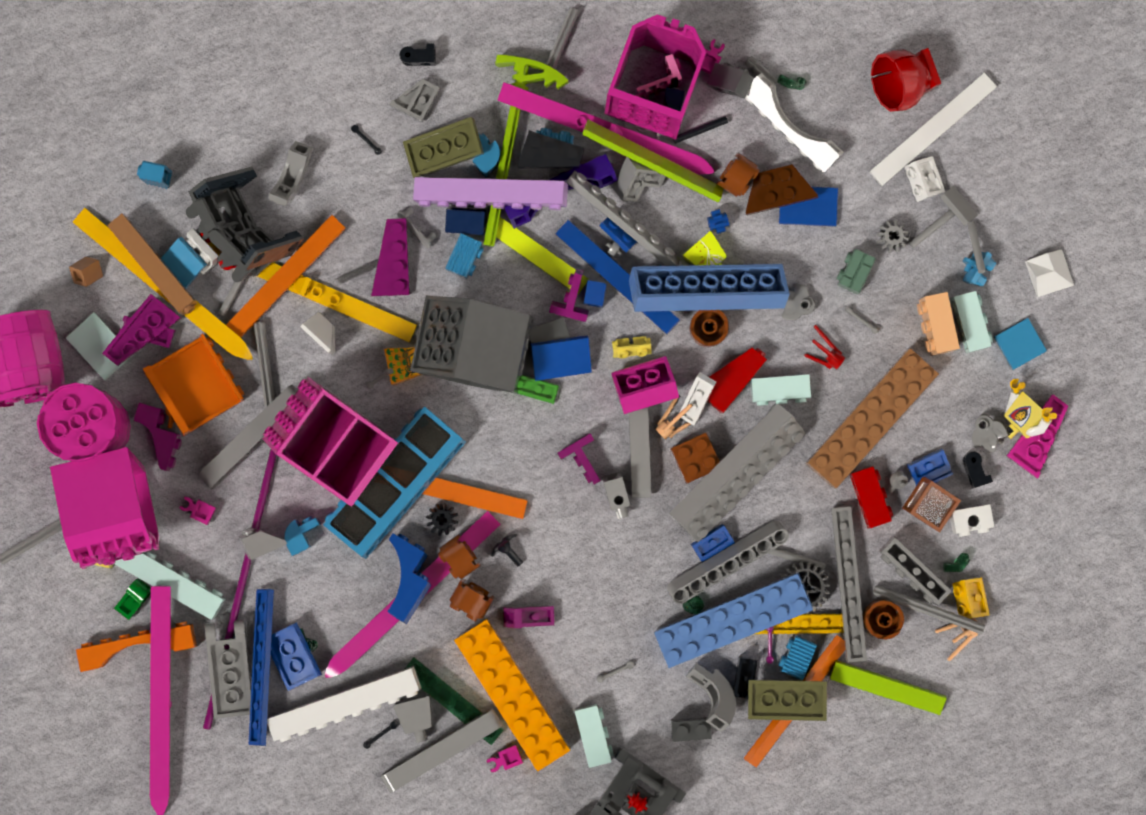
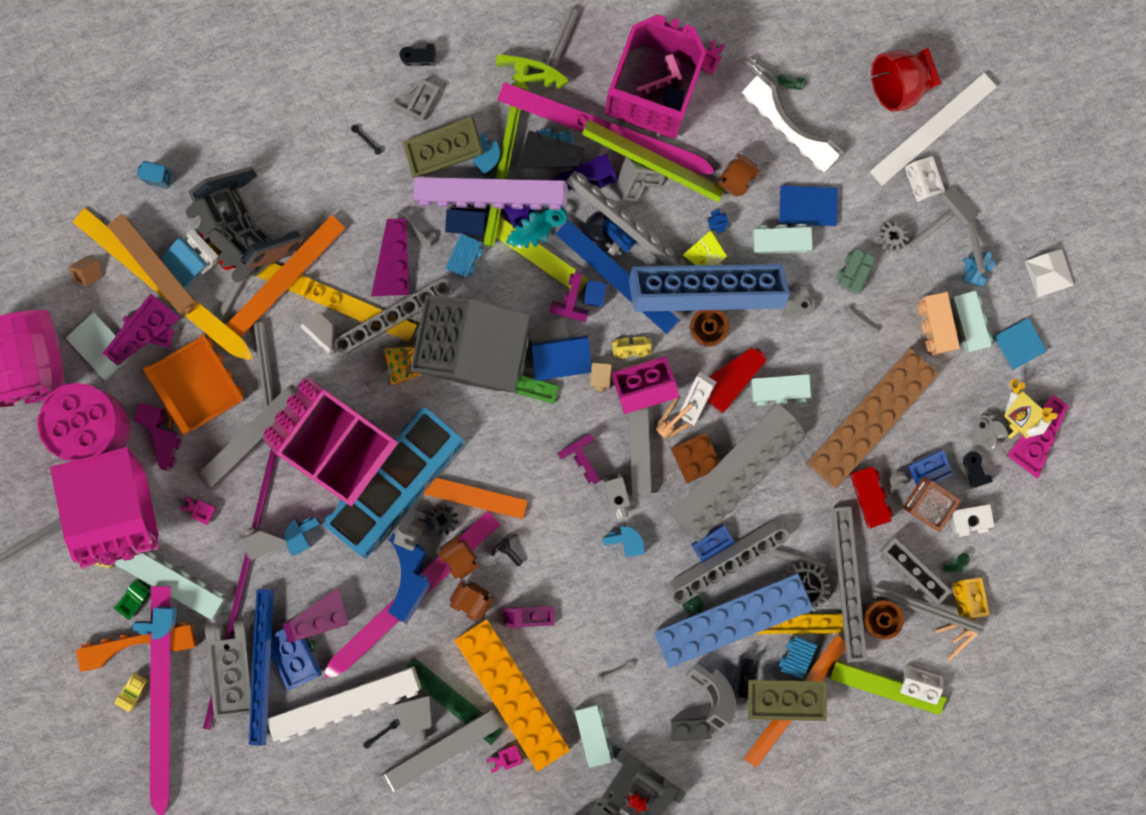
(131, 692): none -> light yellow leg
(163, 622): none -> dark azure brick
(292, 175): light grey arch -> none
(319, 617): none -> magenta wedge
(356, 271): light grey piece -> none
(383, 317): none -> light grey beam
(410, 529): none -> light grey hinge
(536, 228): none -> teal plant
(594, 226): none -> black helmet
(600, 376): none -> tan brick
(631, 541): none -> dark azure brick
(701, 129): black bar -> none
(730, 80): dark grey brick -> none
(769, 658): magenta hinge -> none
(778, 189): reddish brown wing -> none
(782, 239): none -> light aqua brick
(833, 357): red plant -> none
(922, 685): none -> white bracket

